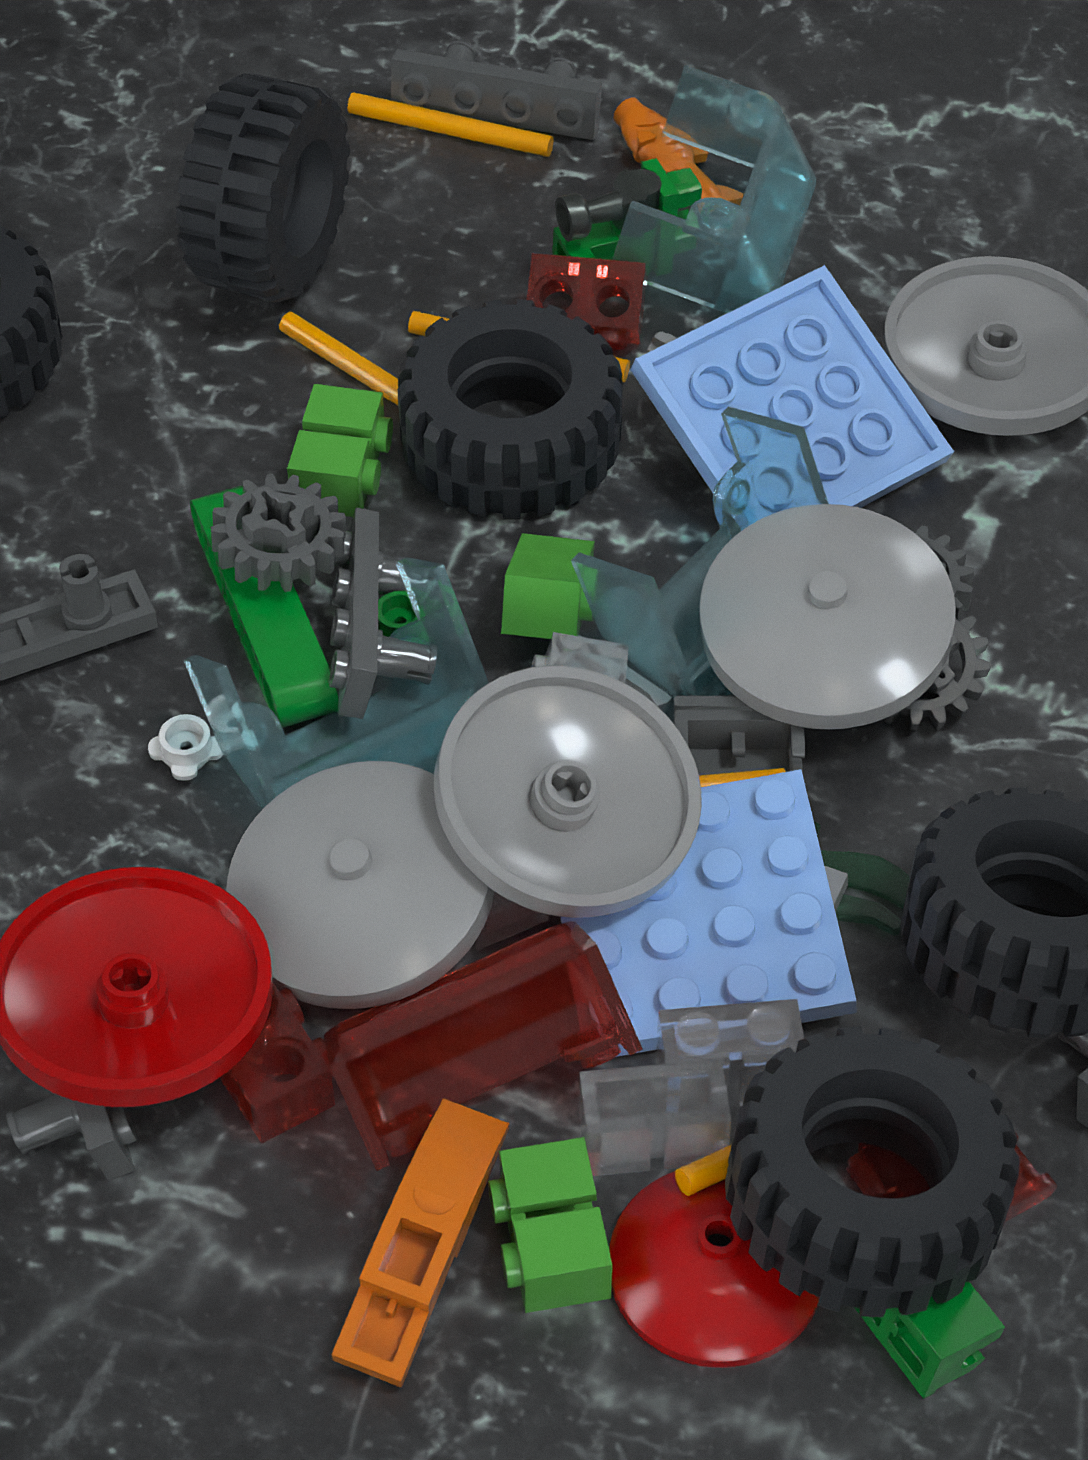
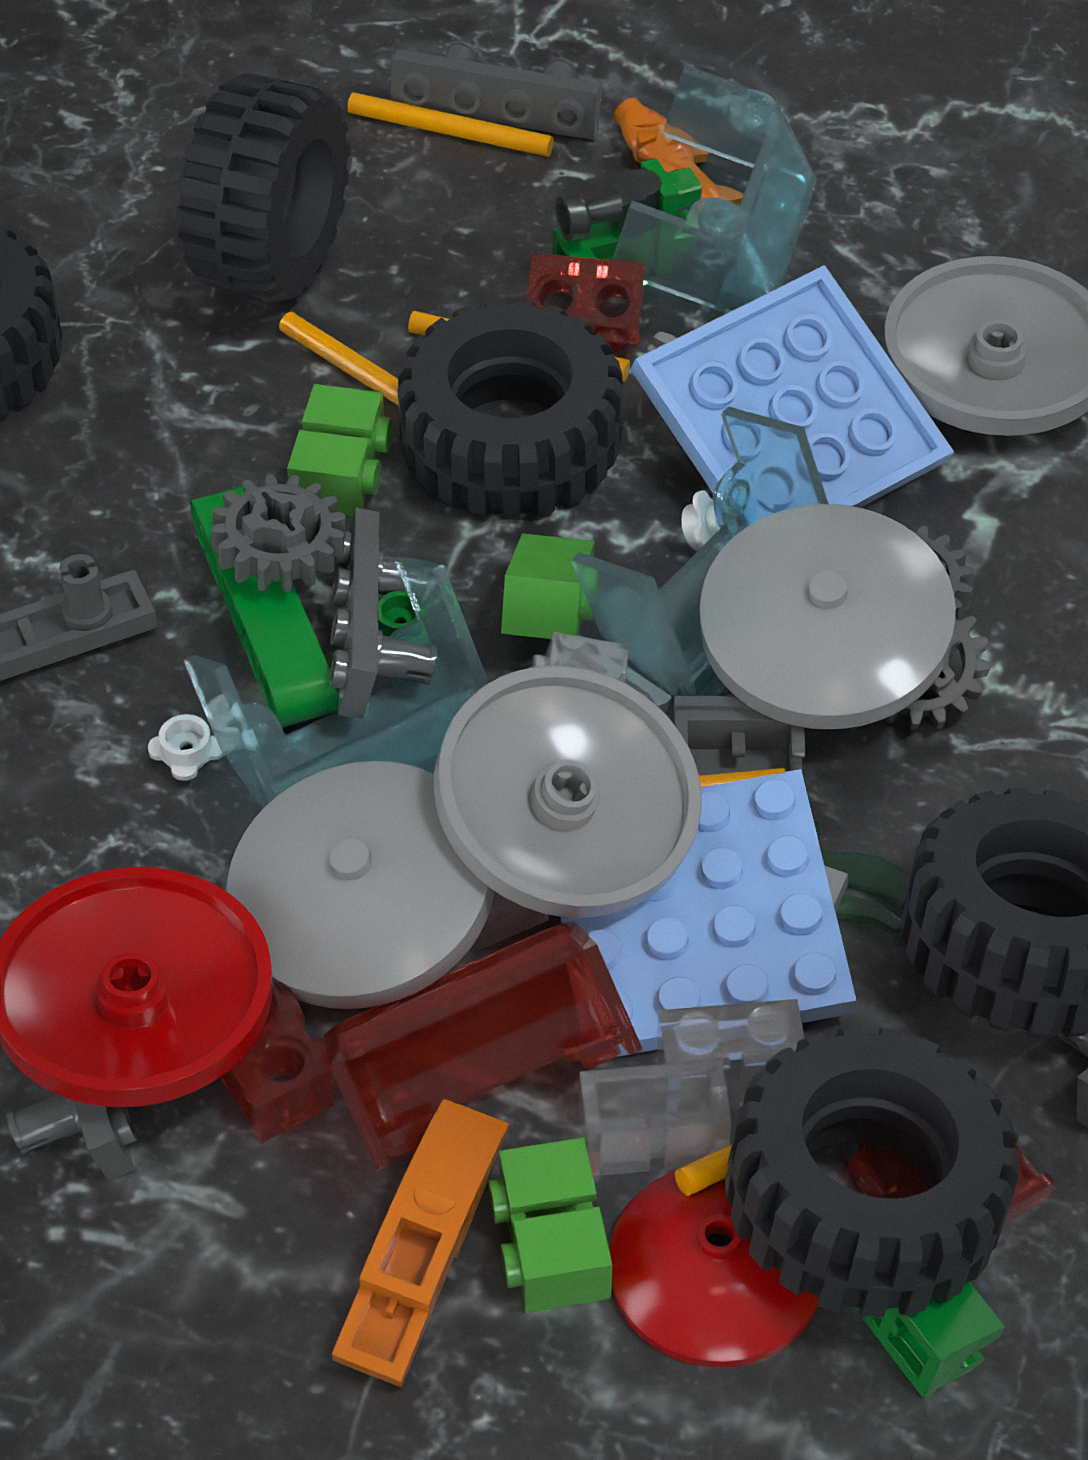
(699, 520): none -> white plate

